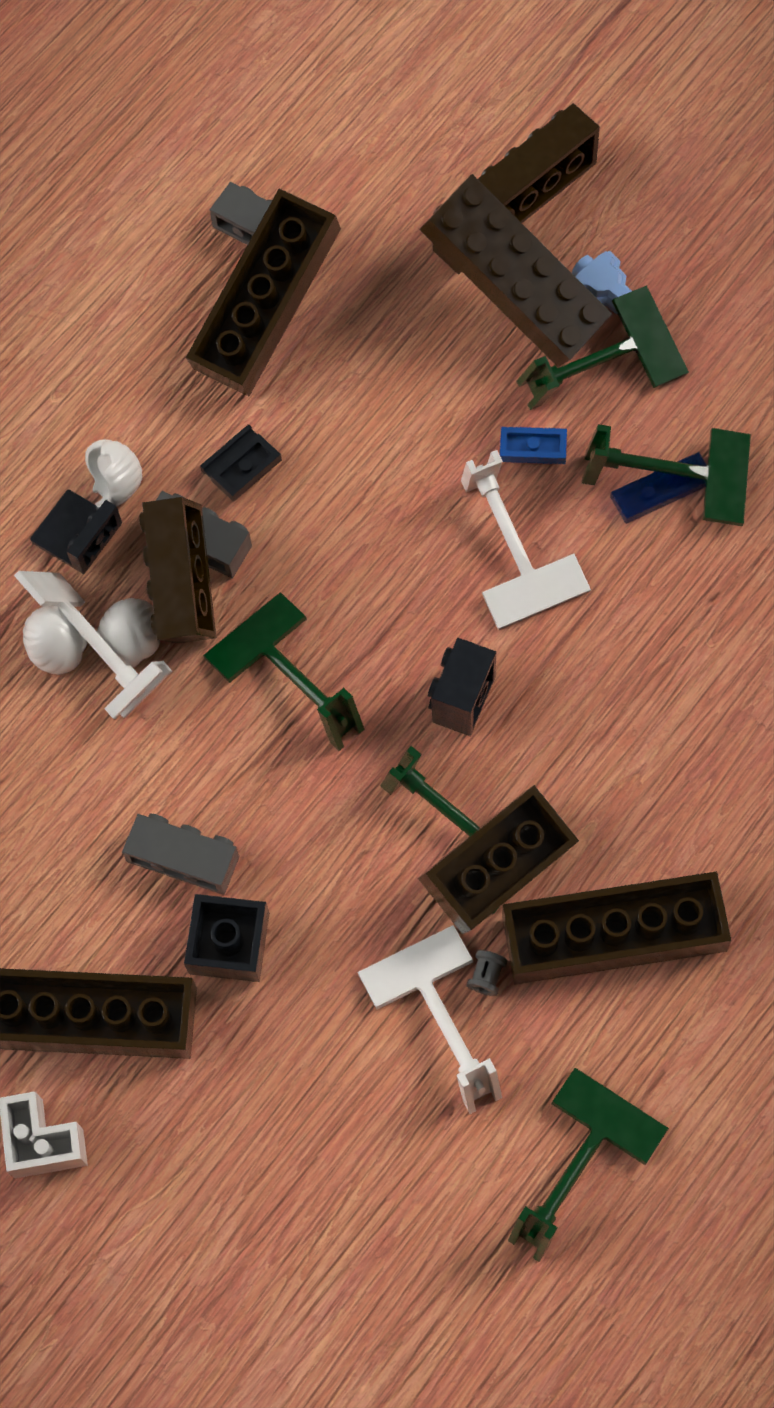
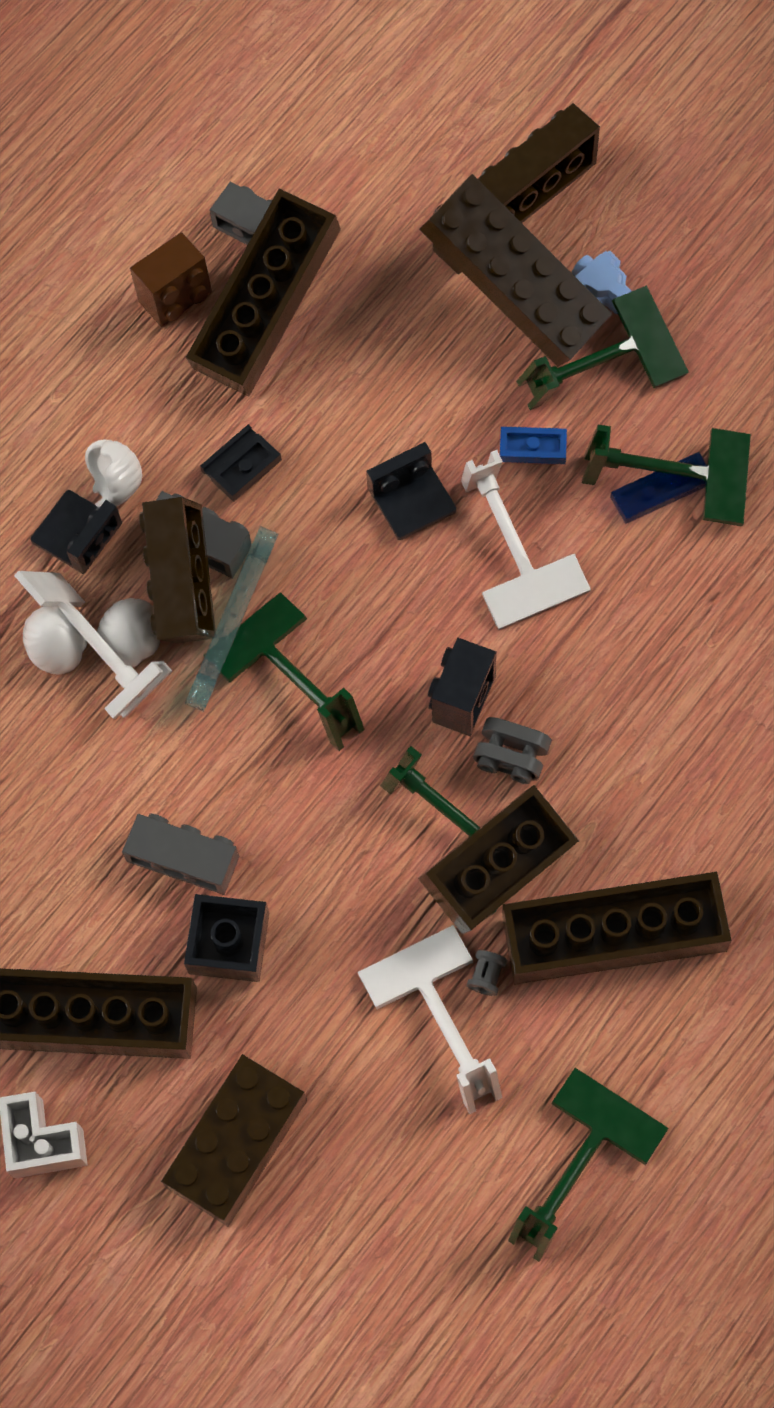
(171, 279): none -> reddish brown brick
(231, 619): none -> clear light blue piece
(234, 1140): none -> dark brown brick
(409, 492): none -> black bracket
(521, 766): none -> dark grey brick

